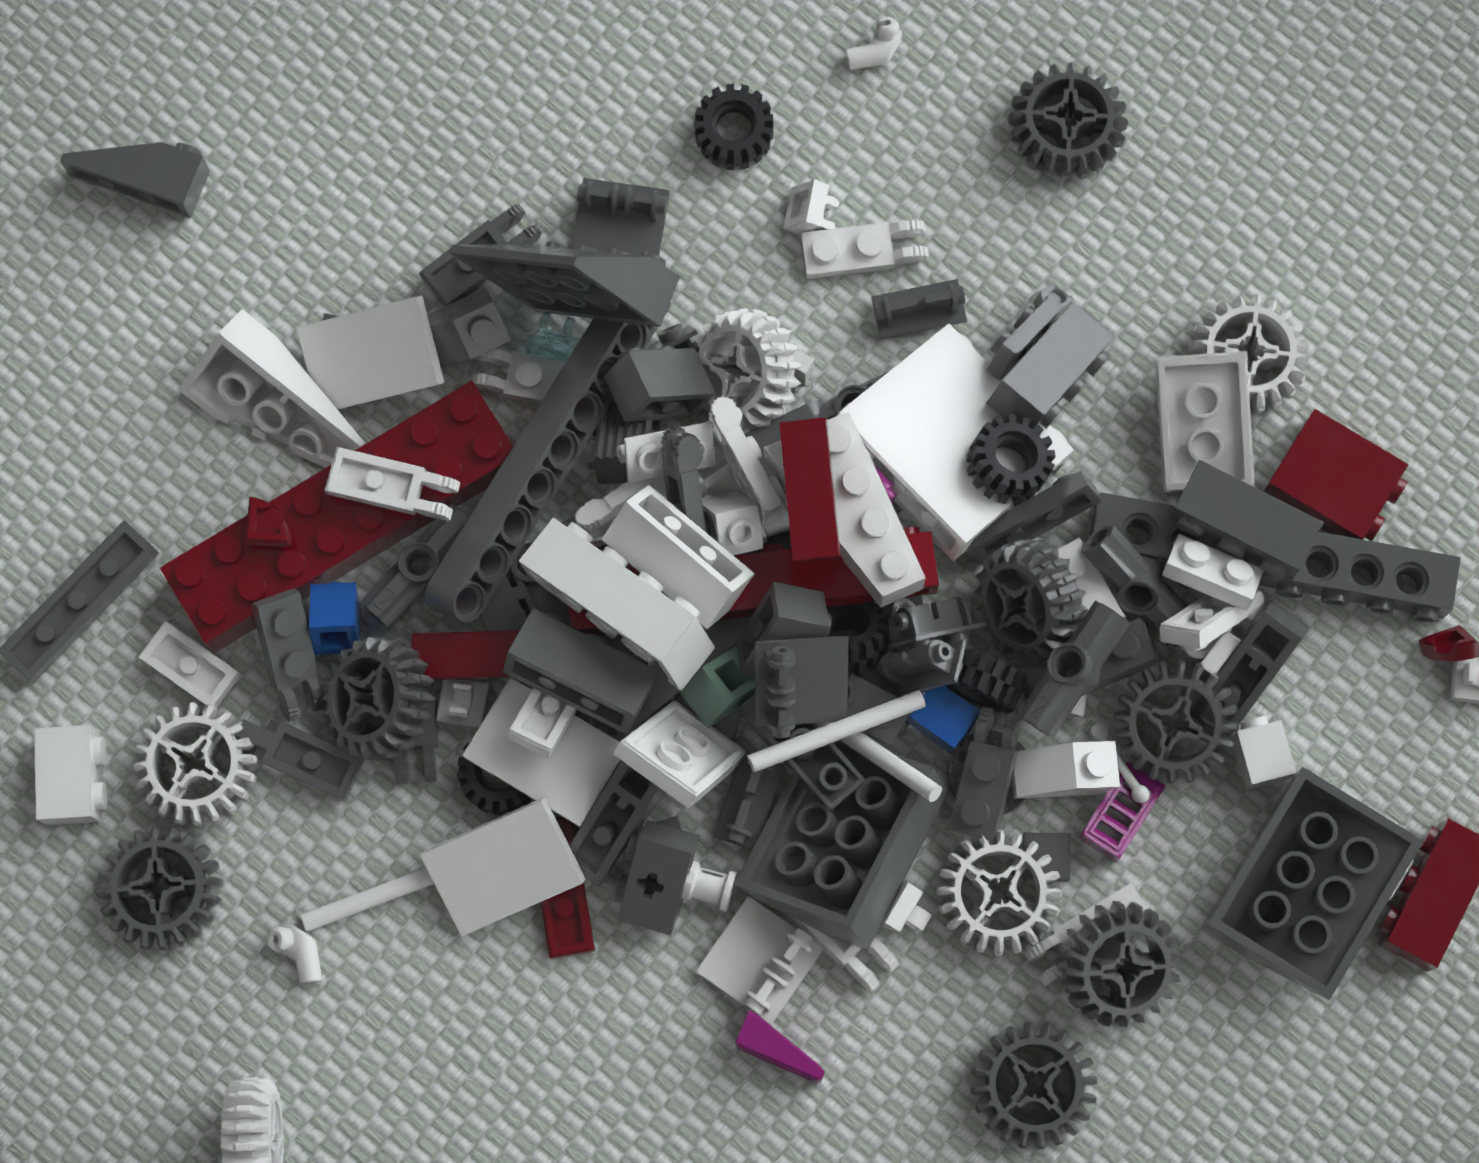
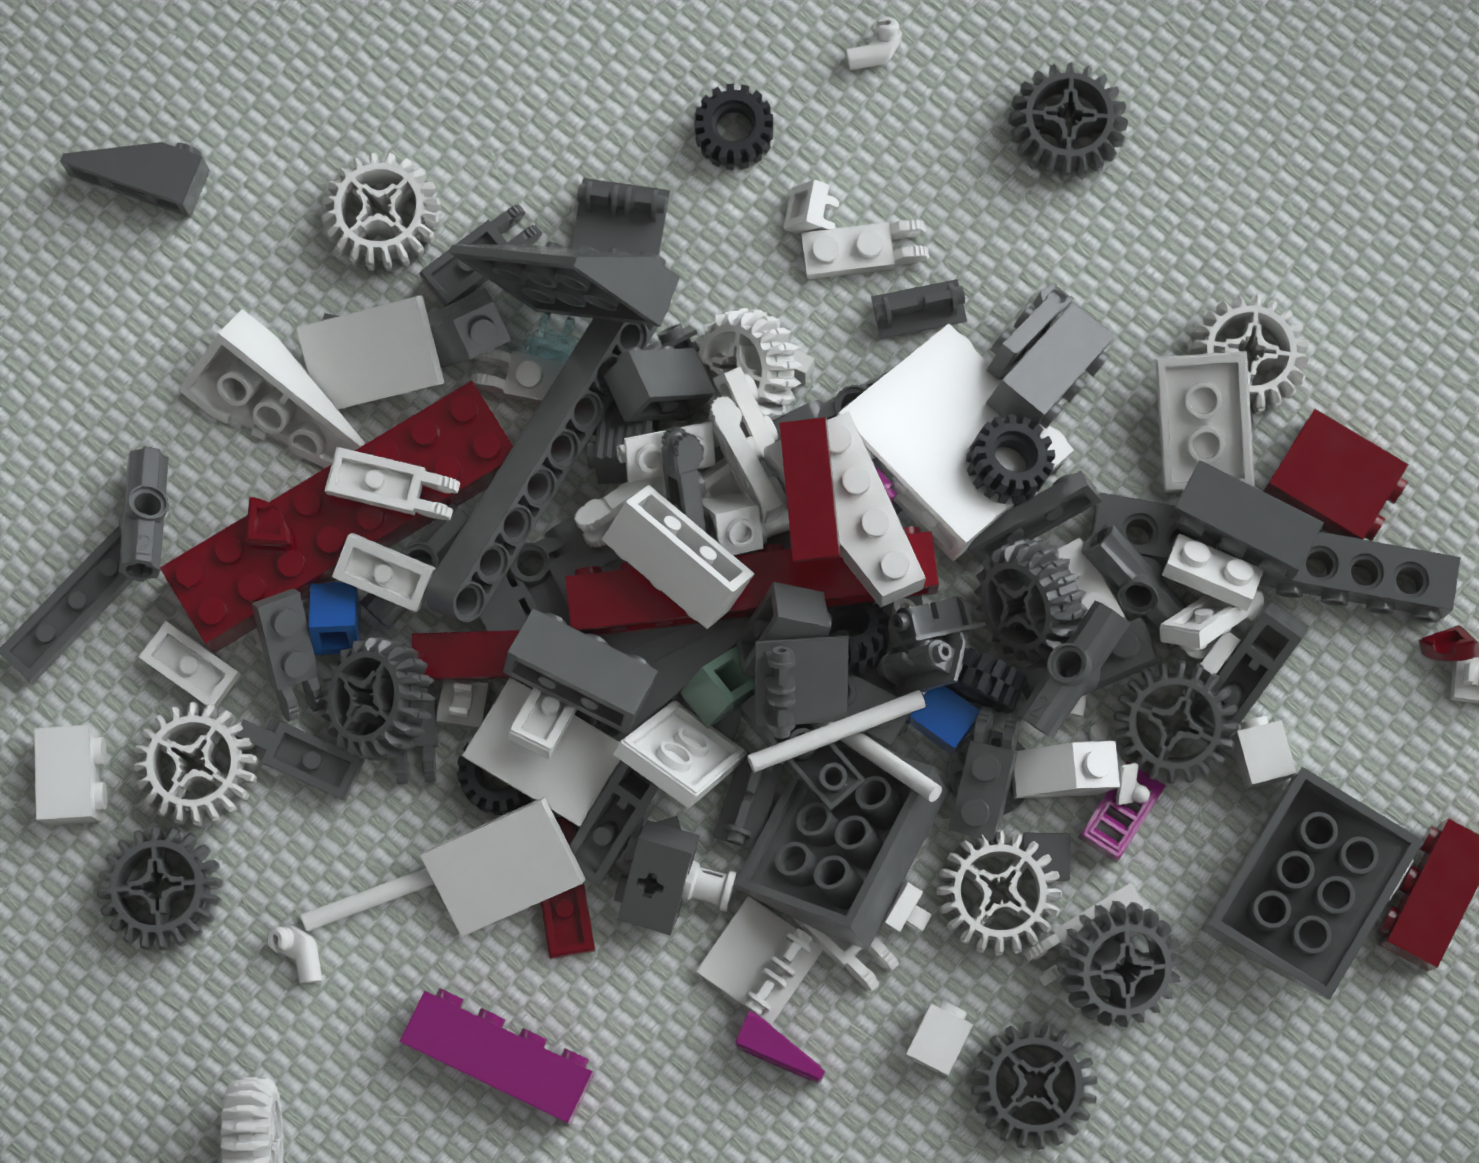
(143, 533): none -> dark grey piece
(383, 572): none -> white plate
(392, 199): none -> white gear
(497, 1056): none -> magenta brick
(619, 600): white wedge -> none
(744, 393): none -> white plate
(939, 1038): none -> white brick
(1127, 781): none -> white piece

